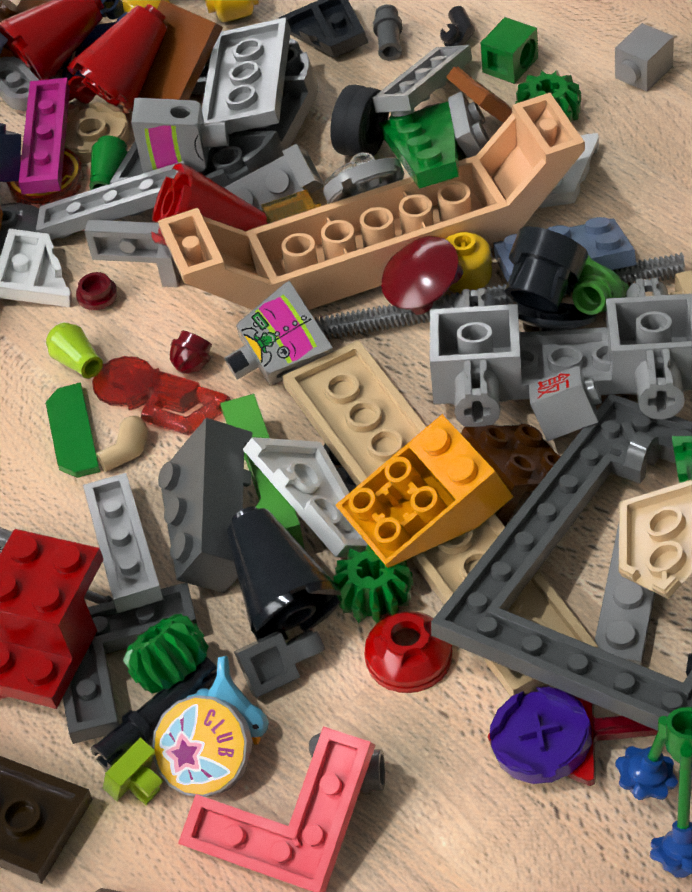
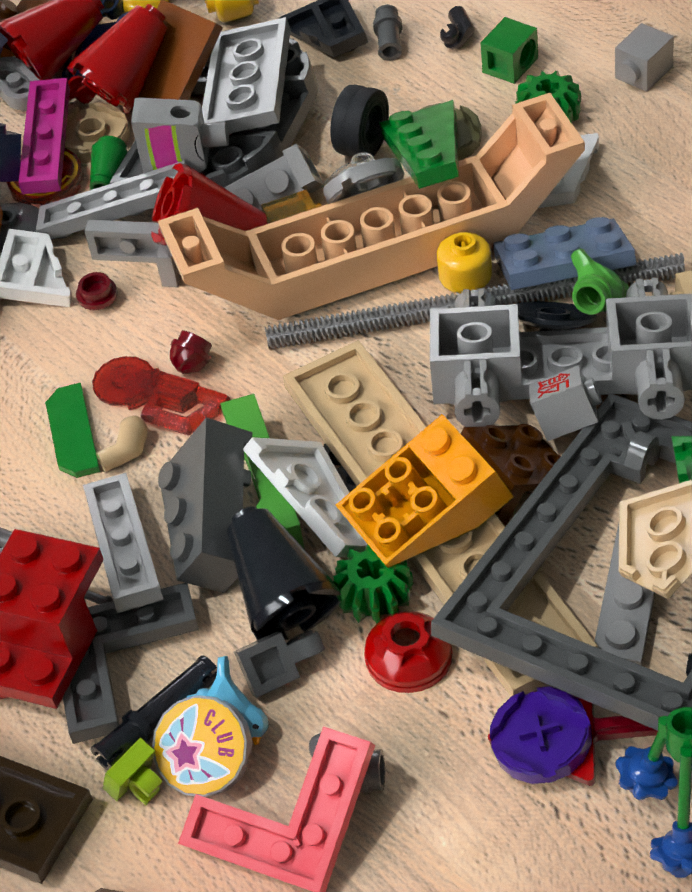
(72, 348): lime cone -> none
(166, 653): green gear -> none
(278, 337): torso -> none
(421, 80): light grey plate -> none
(421, 274): dark red dish -> none
(467, 124): light grey plate -> none
(480, 94): dark orange tile -> none
(544, 268): black piece -> none

